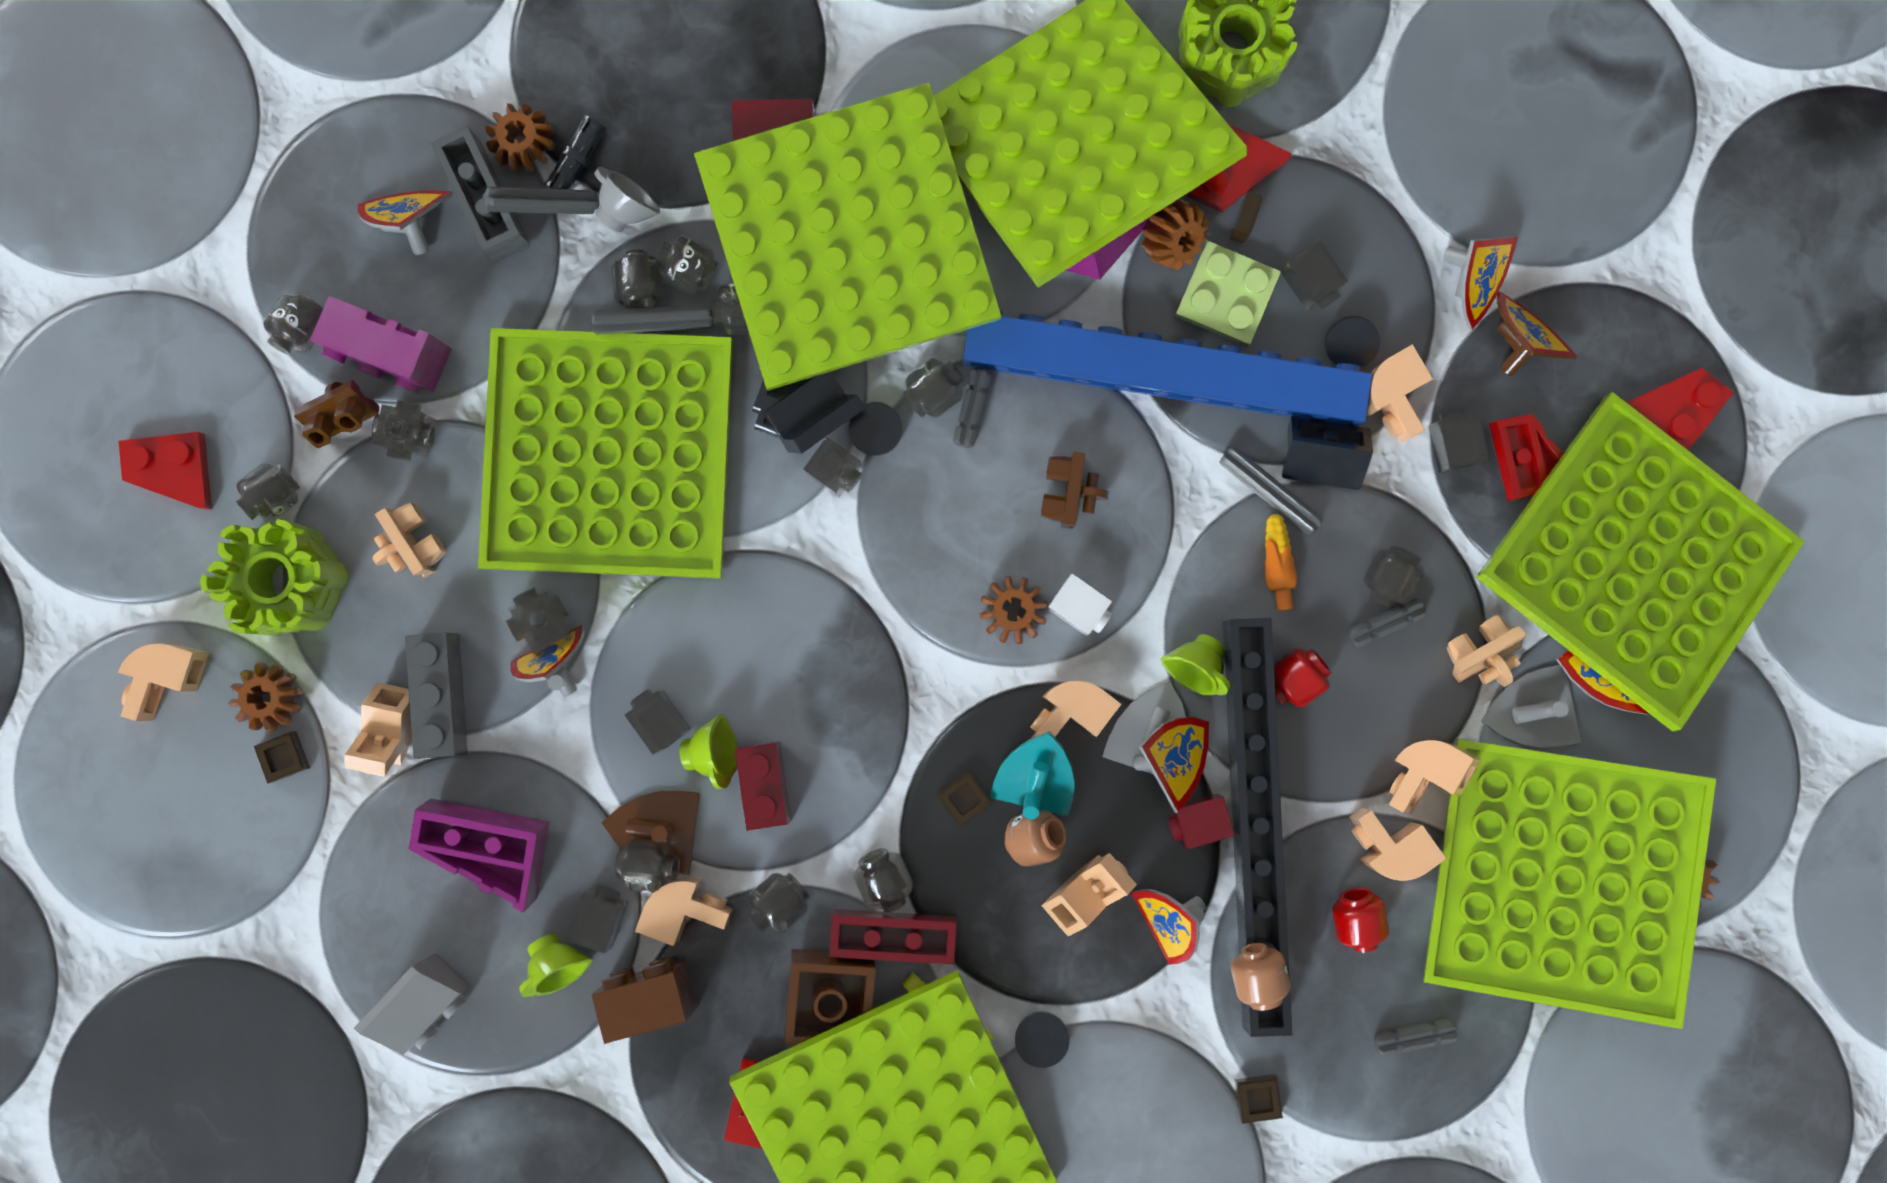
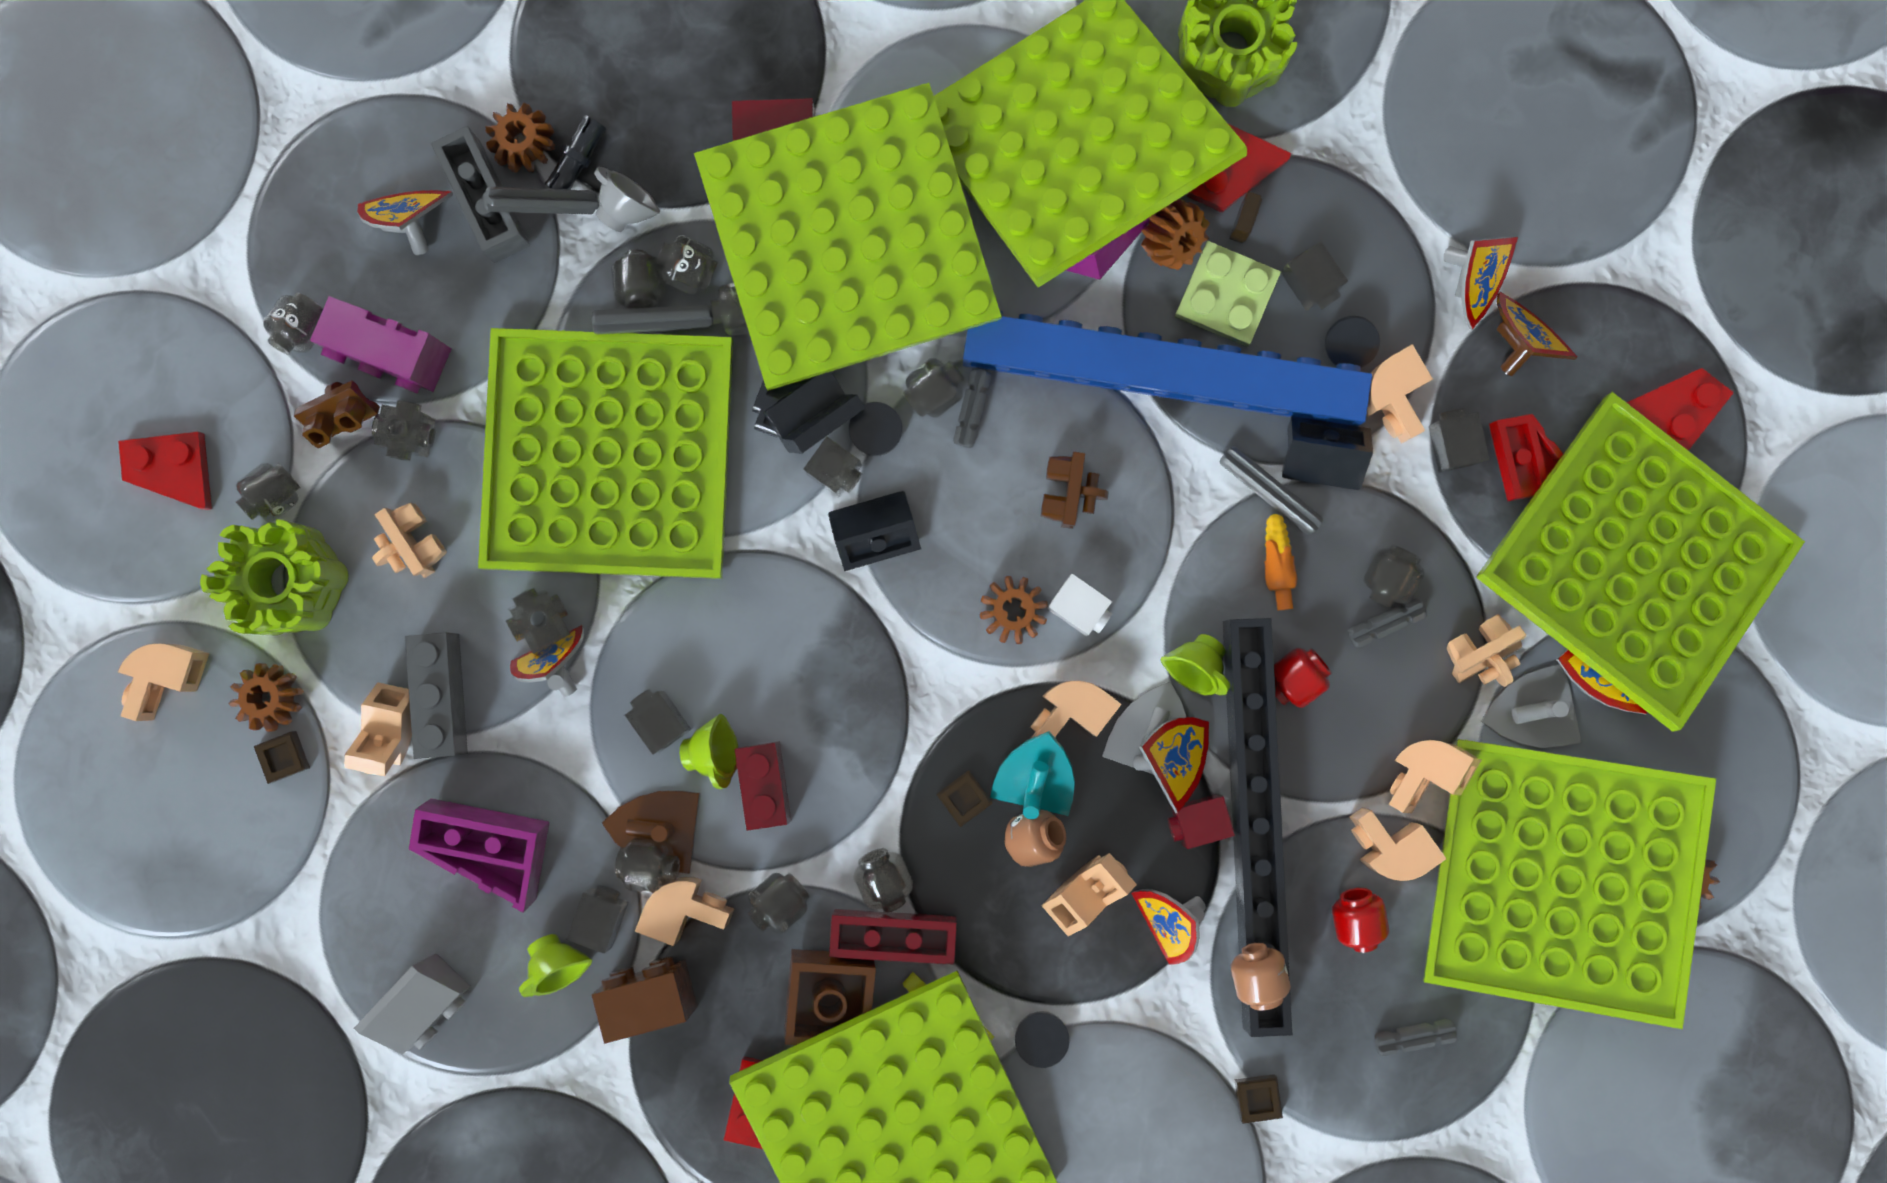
(874, 530): none -> black panel

